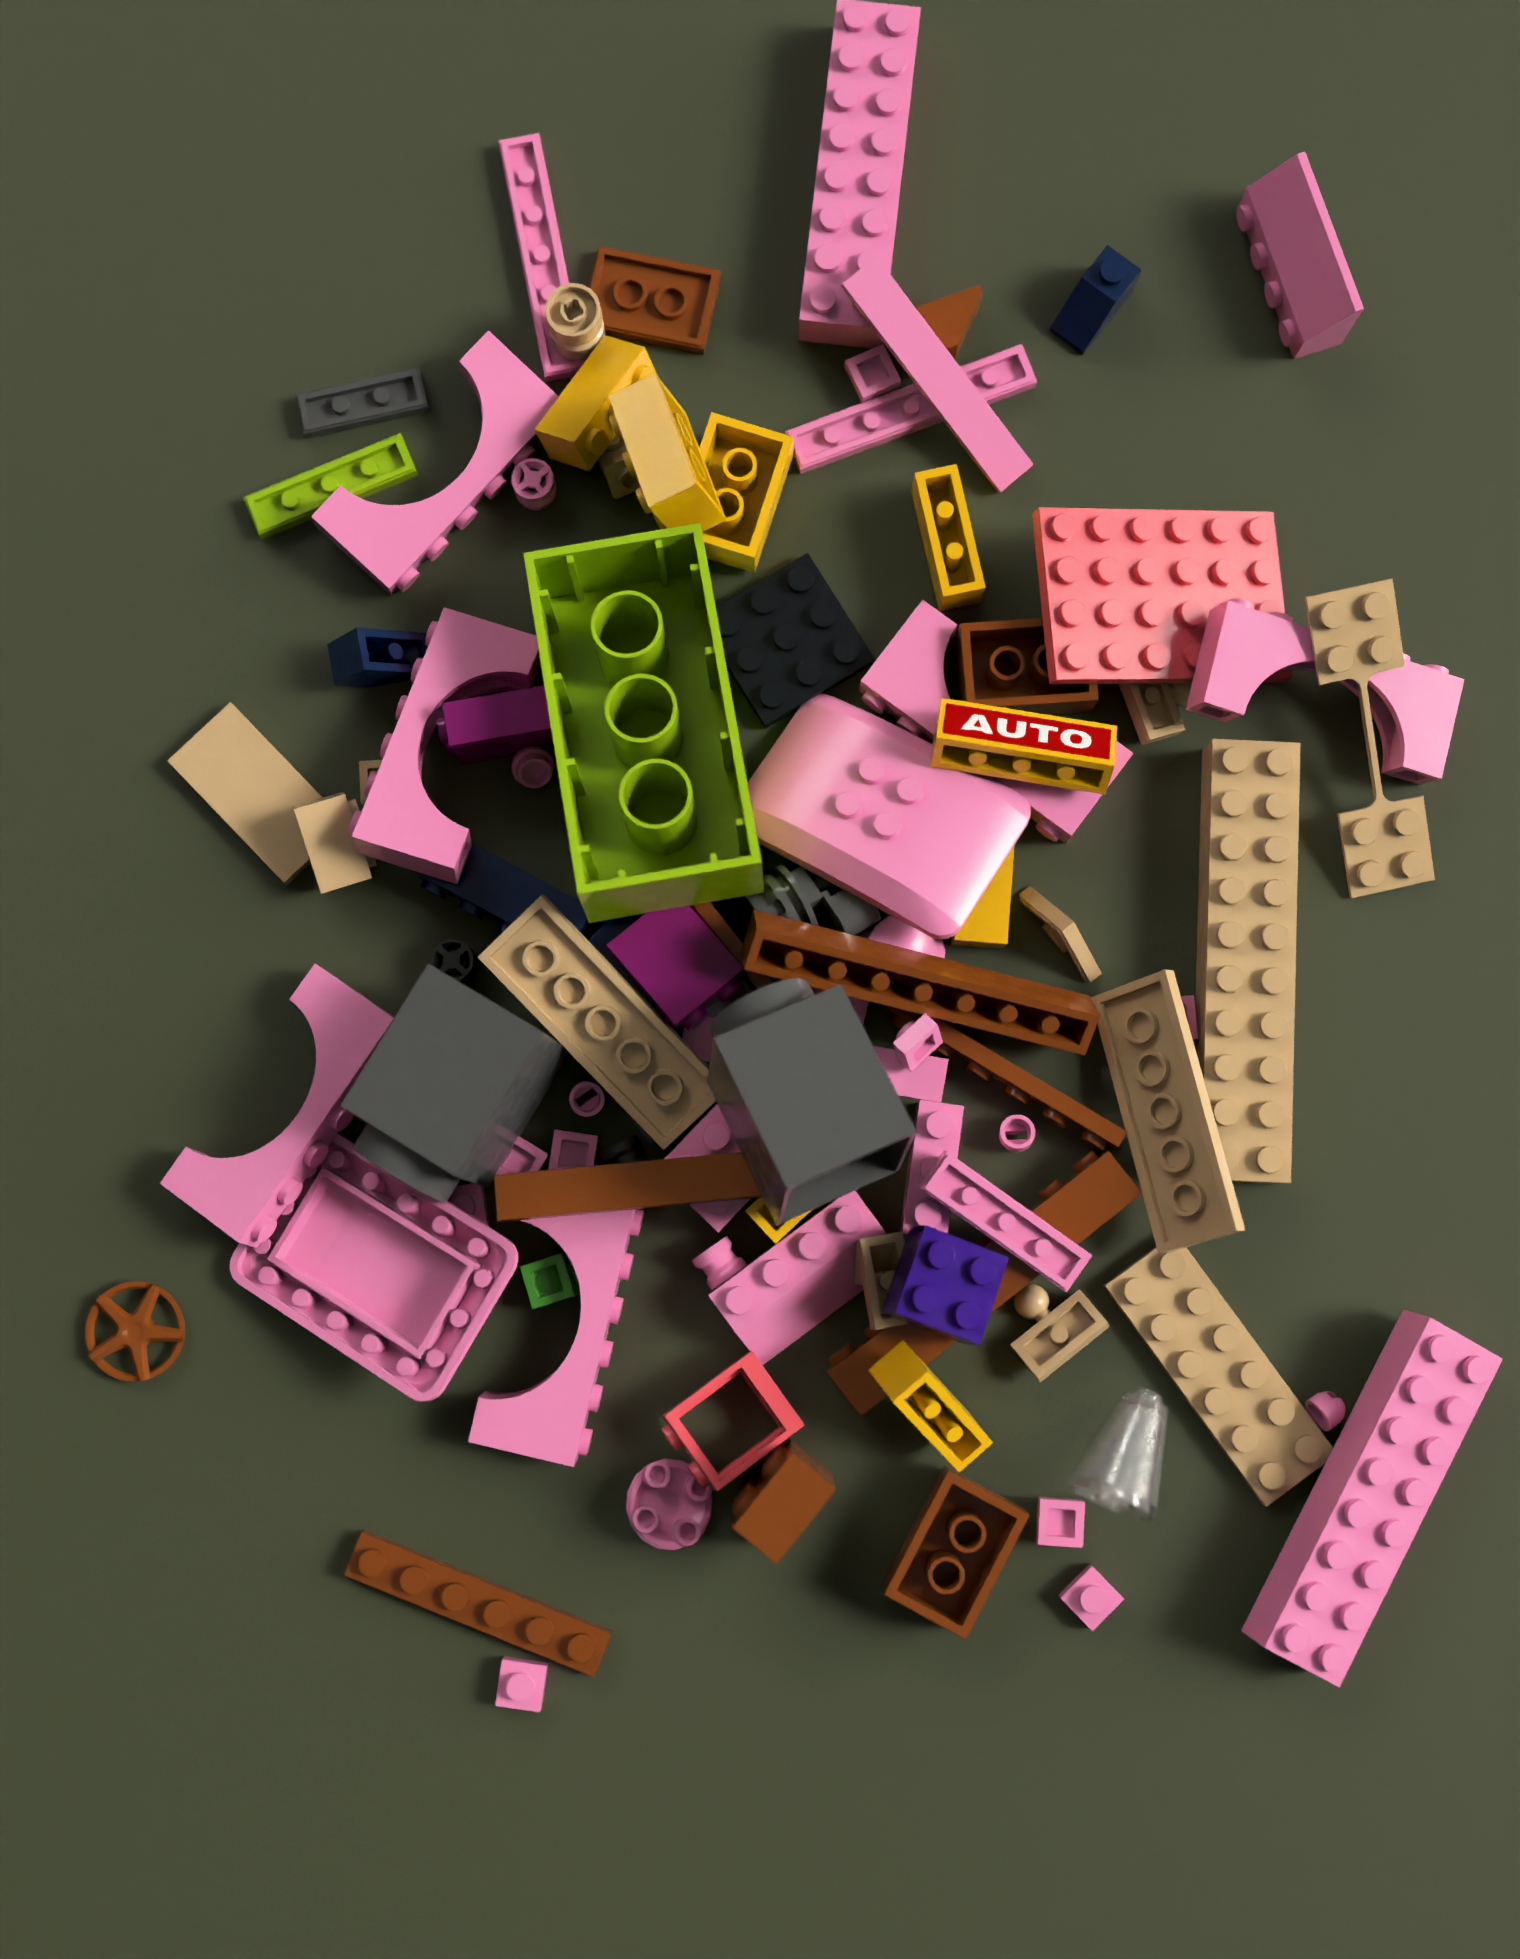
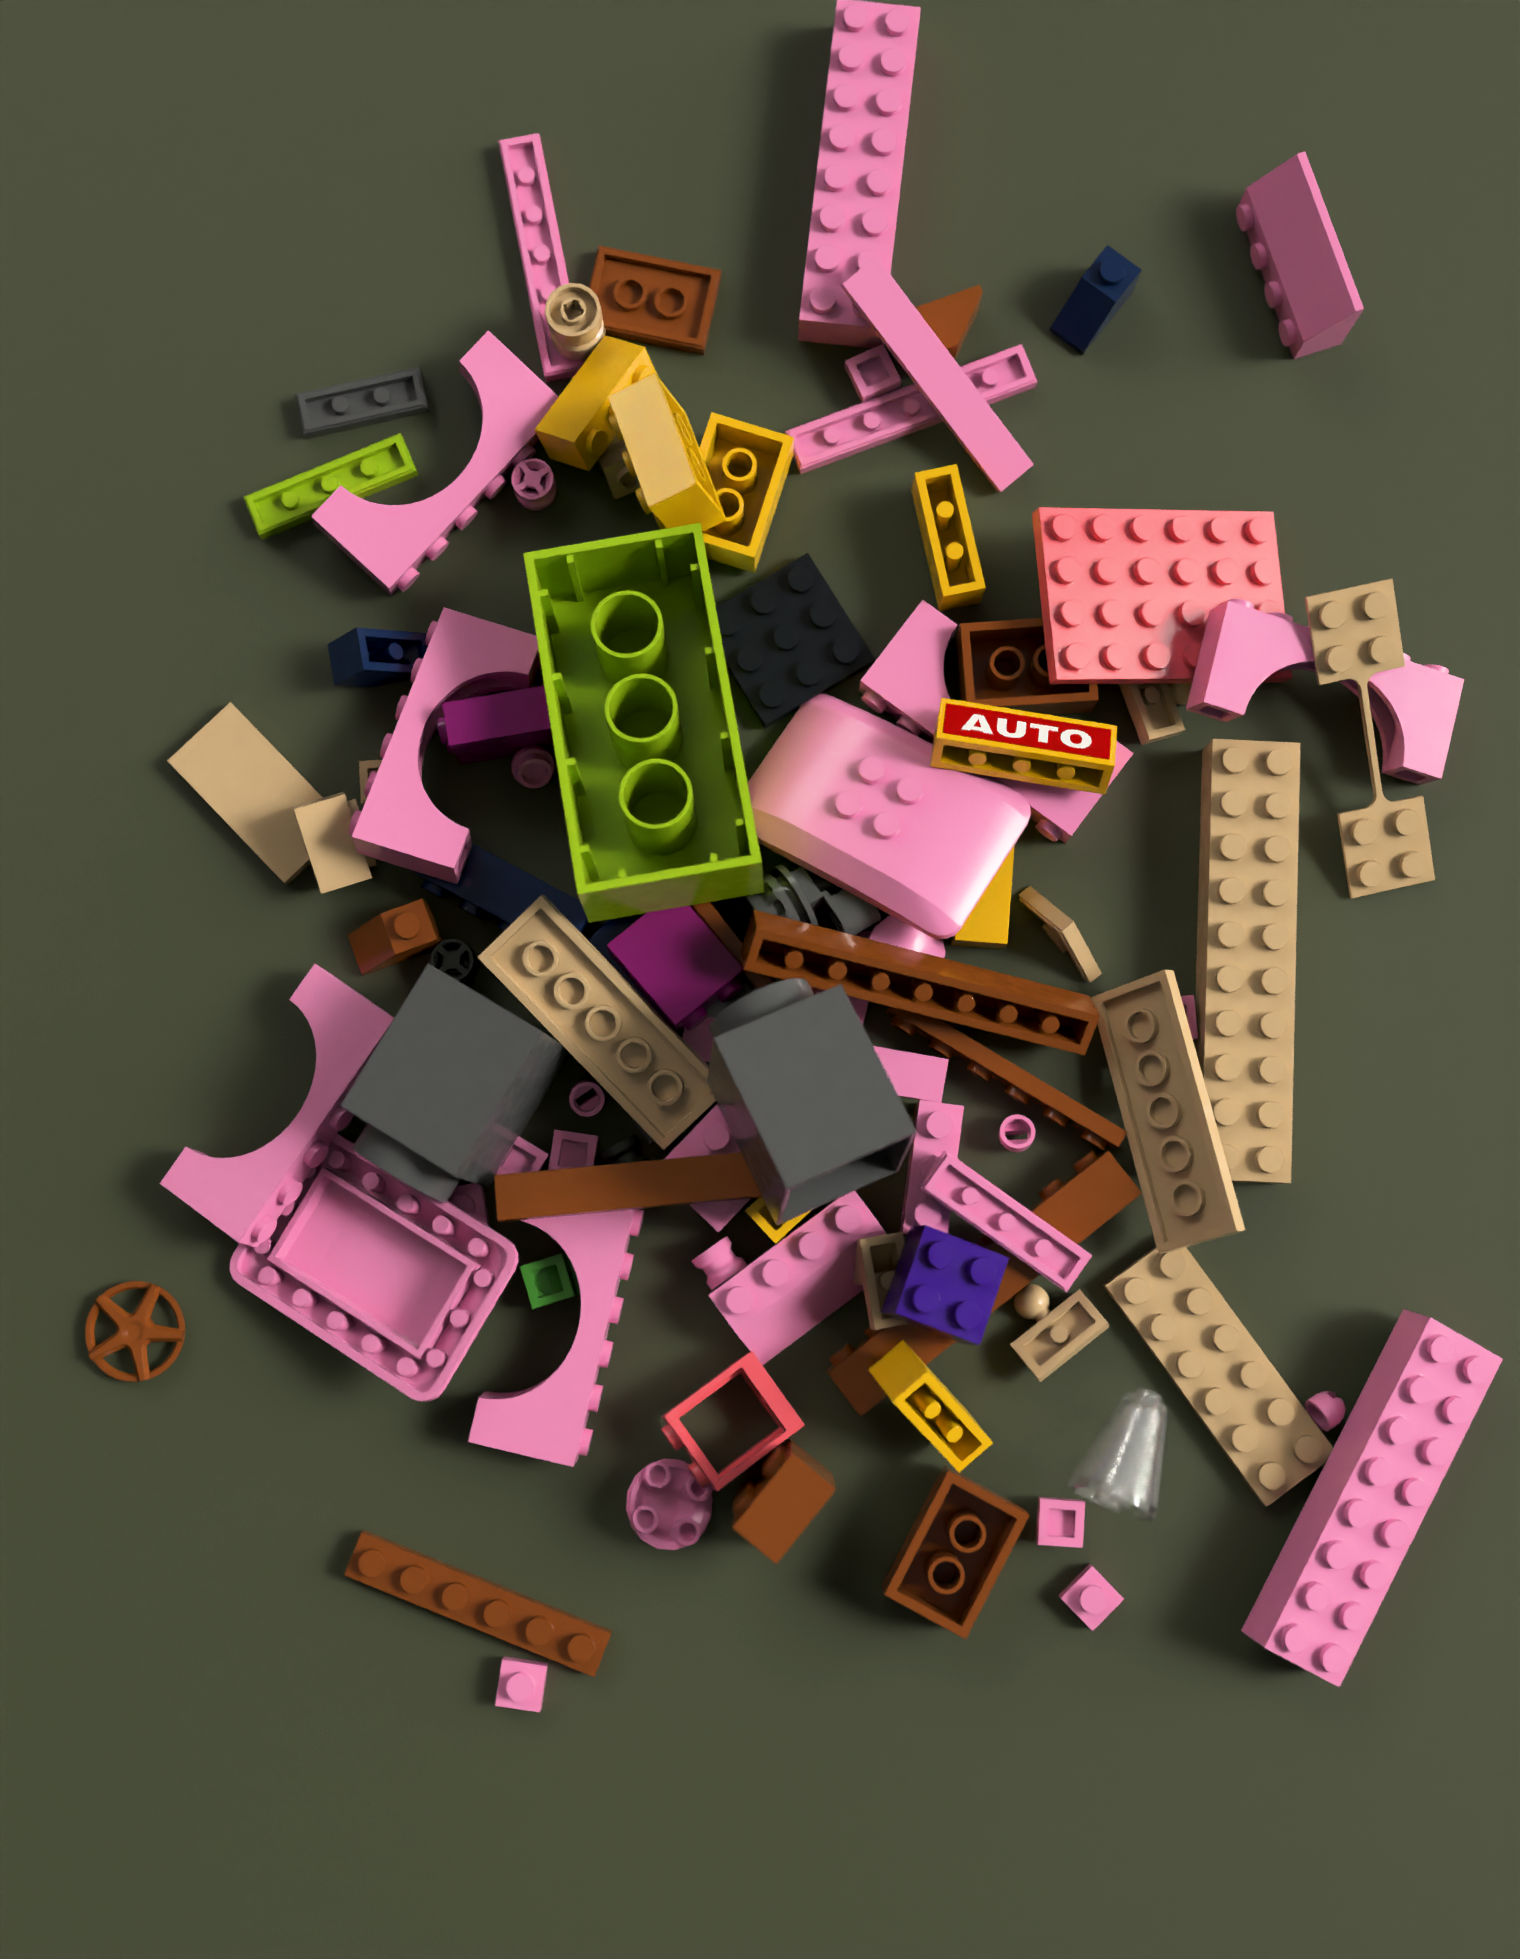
(395, 937): none -> dark orange slope
(917, 1041): bright pink plate -> none

